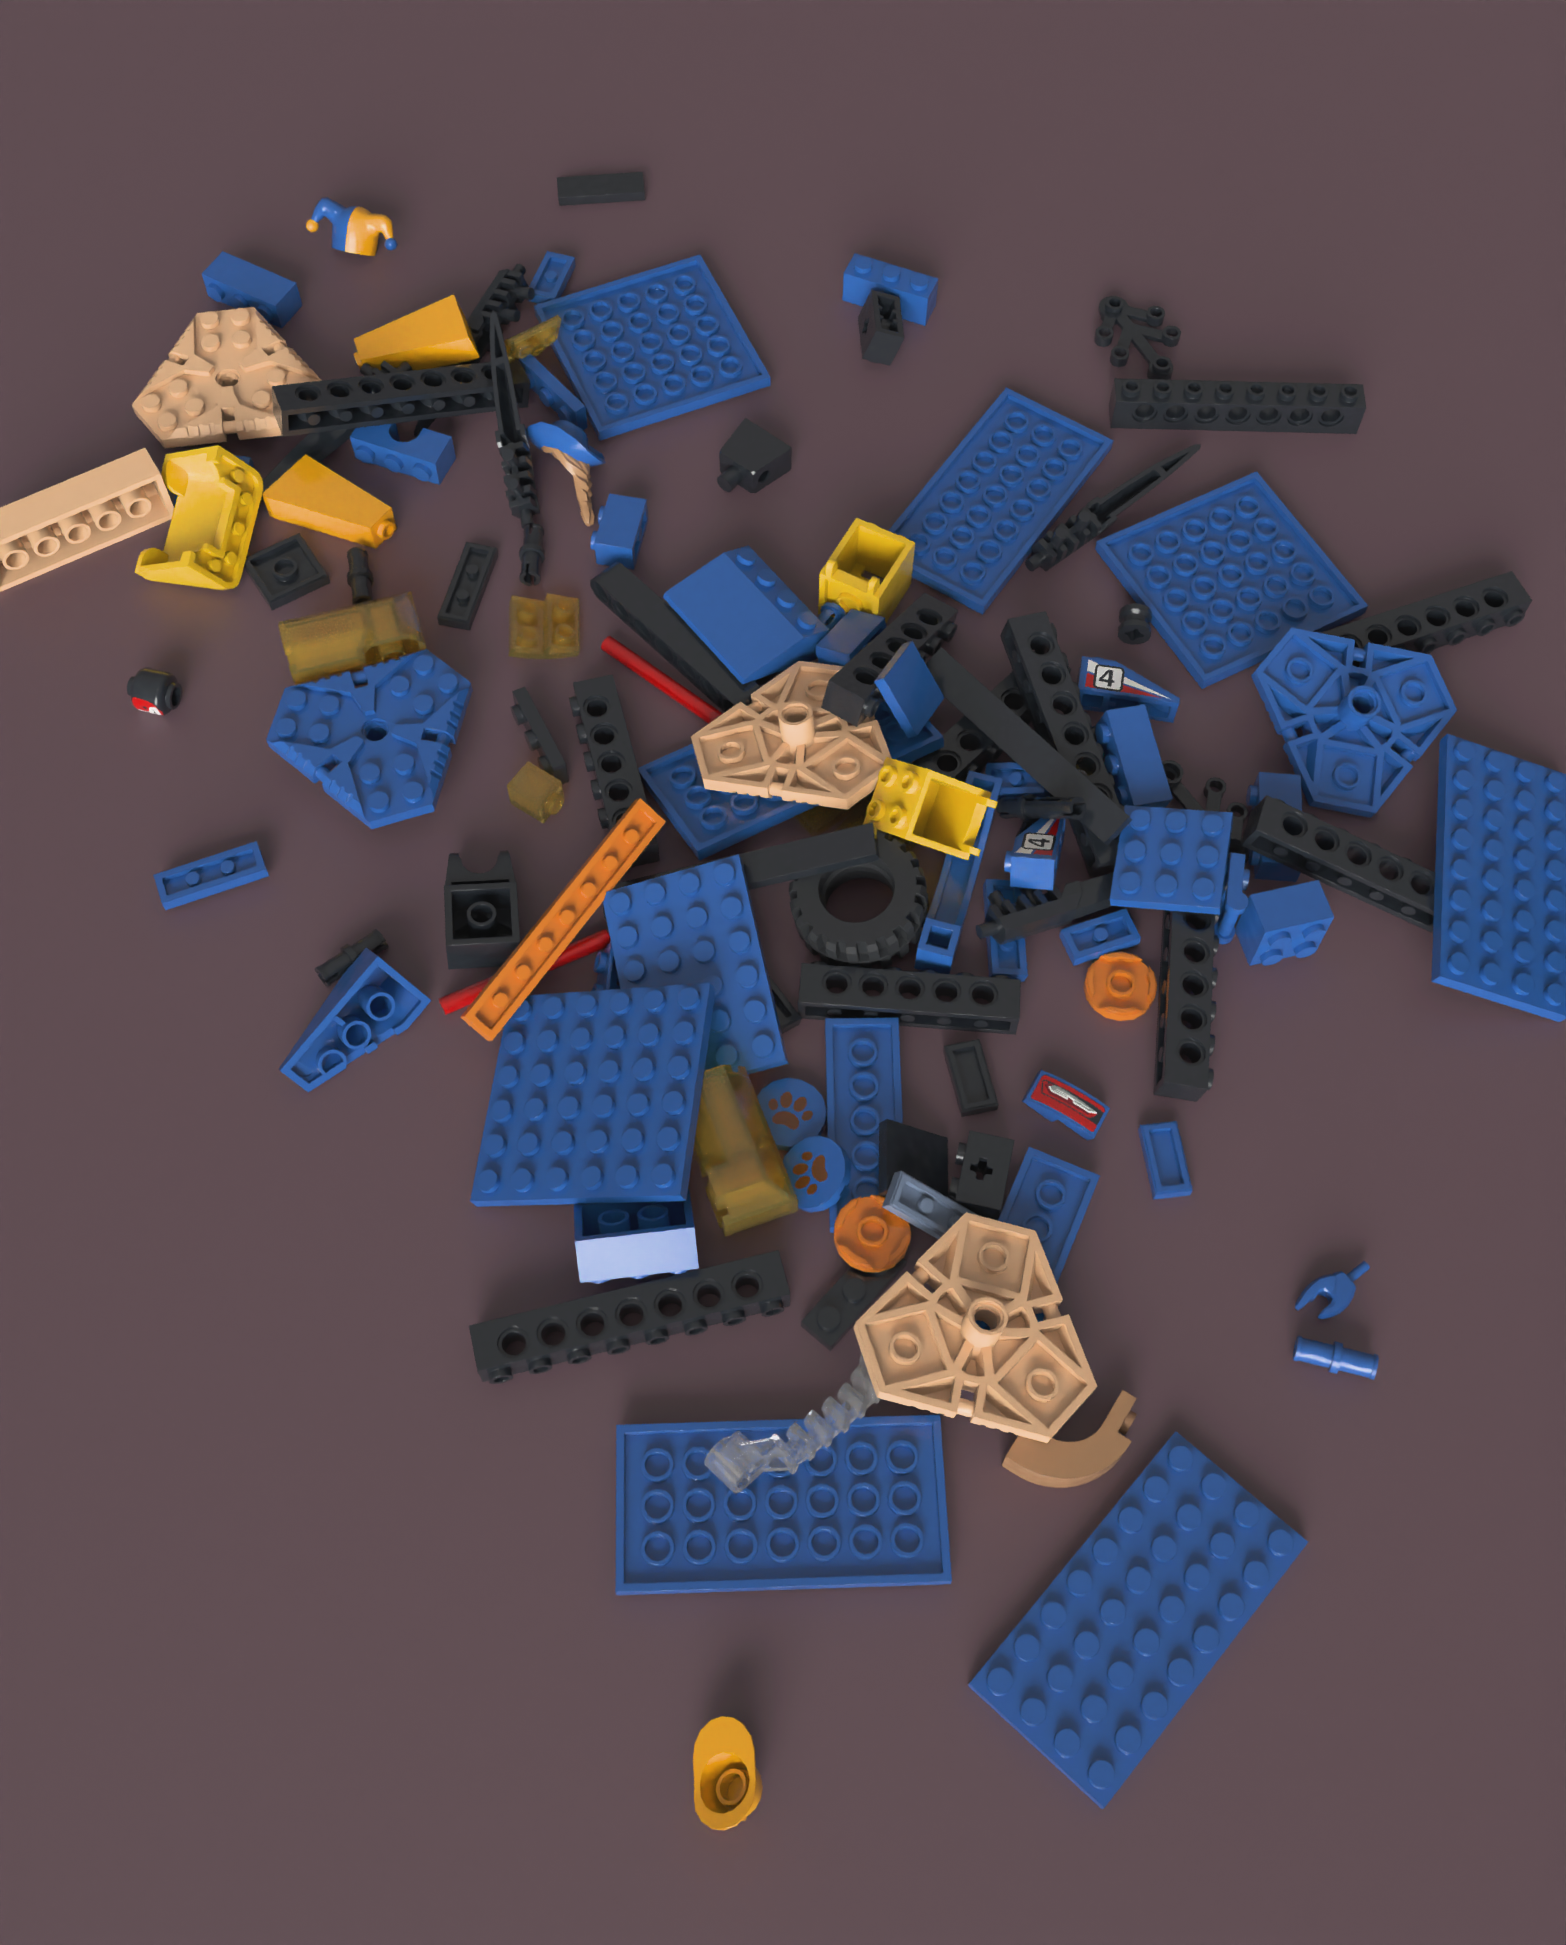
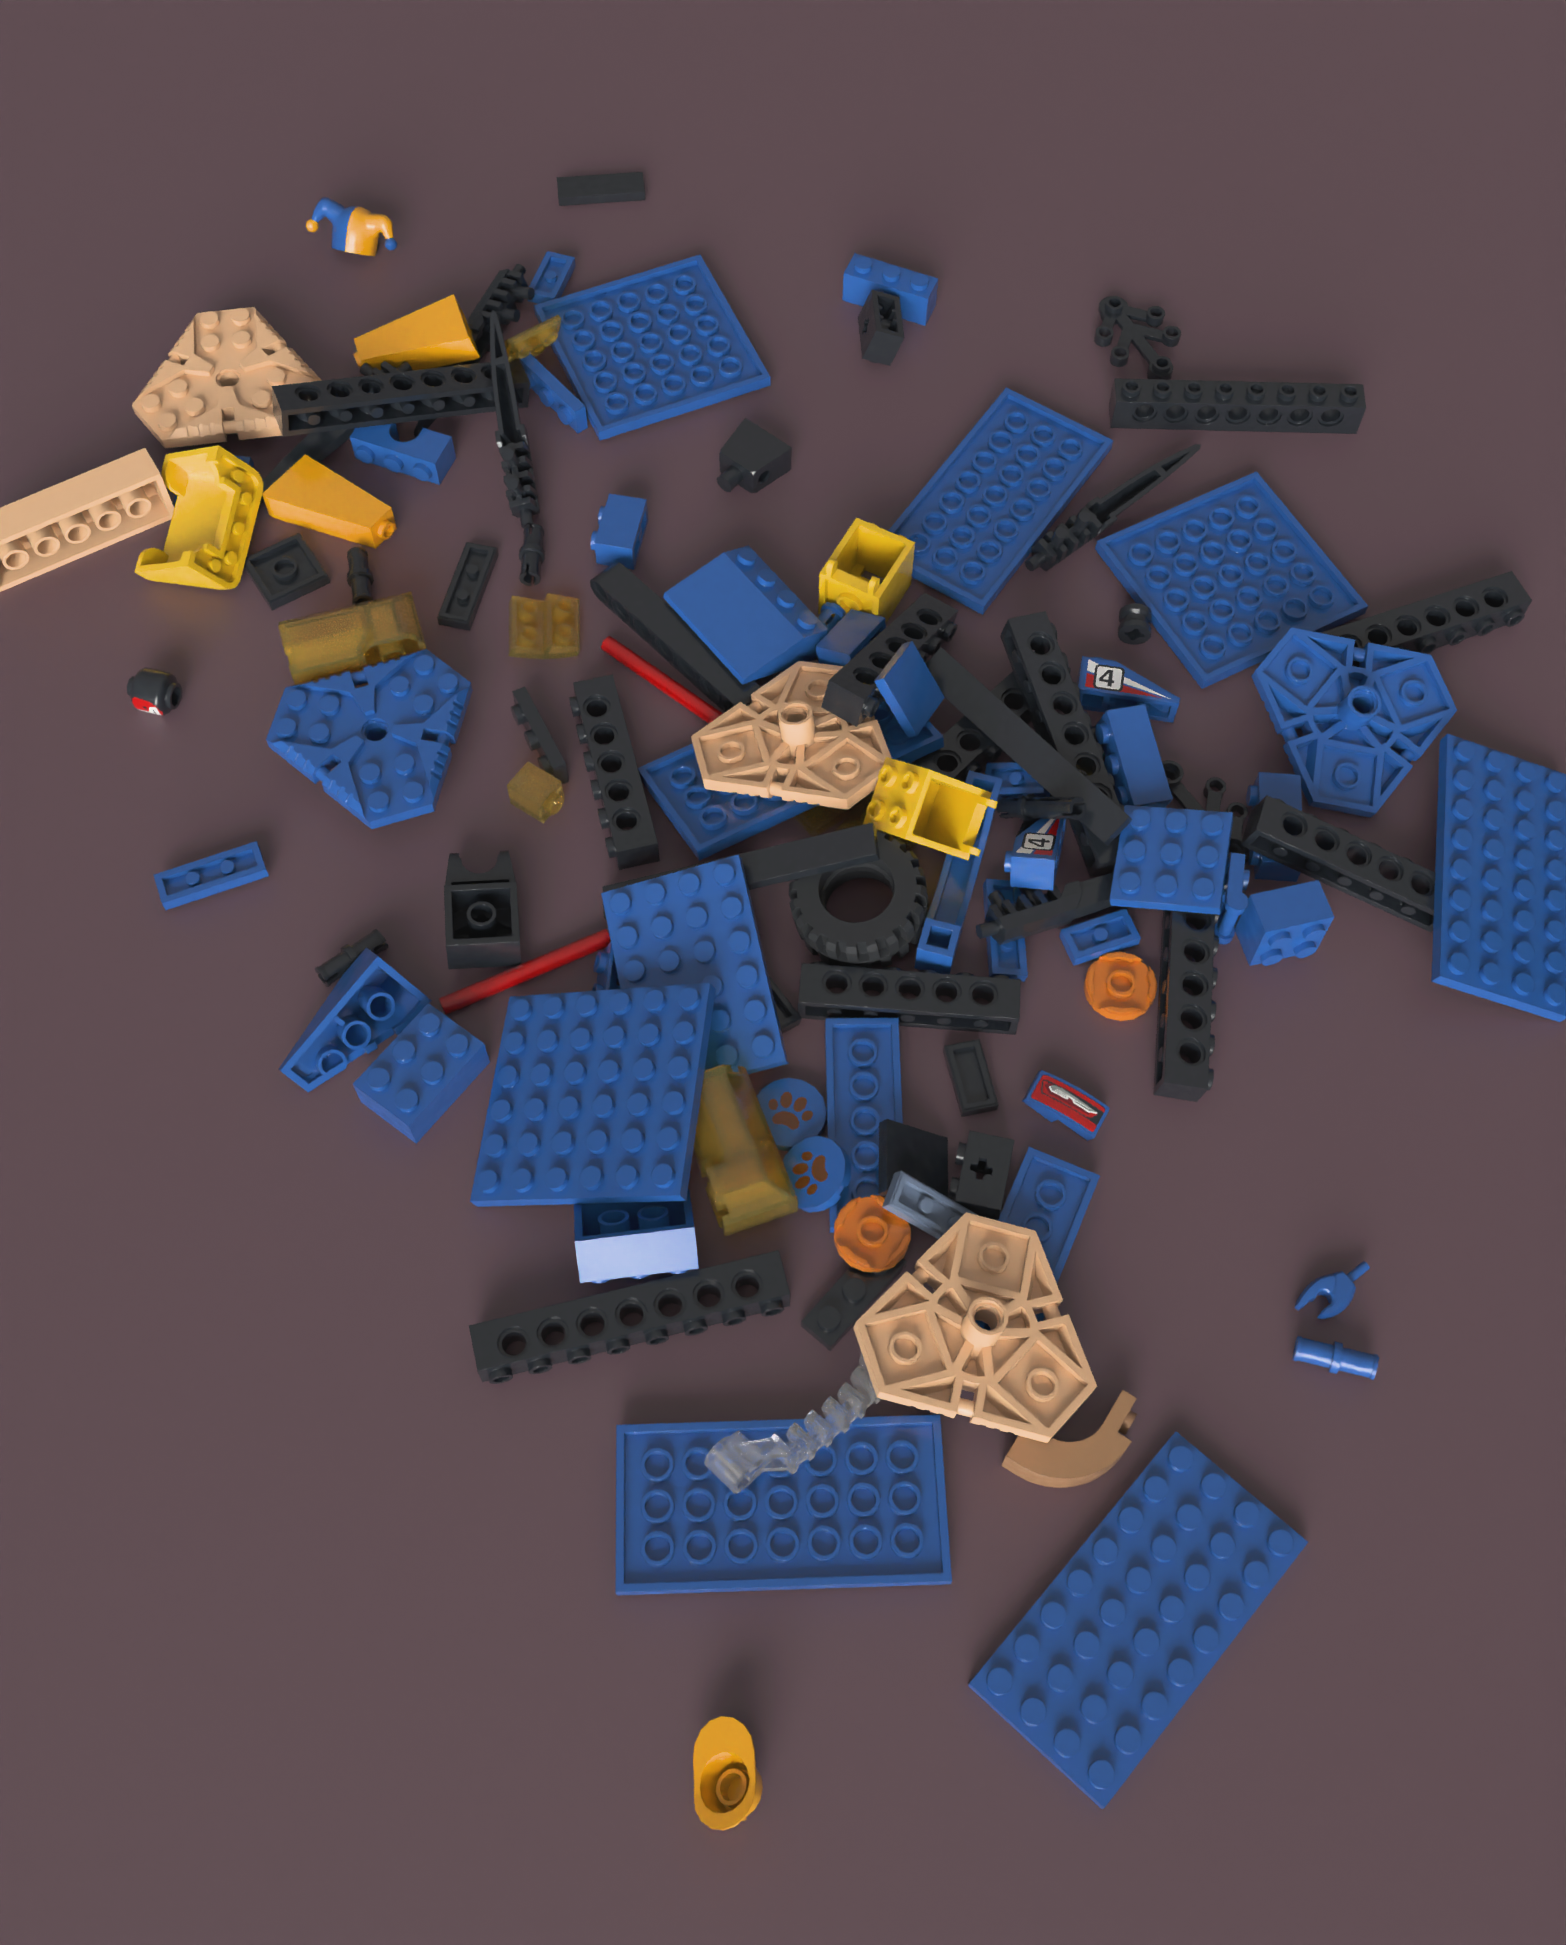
(248, 285): blue brick -> none
(422, 1073): none -> blue brick
(562, 920): orange plate -> none
(571, 448): blue hat -> none
(1165, 1160): blue tile -> none

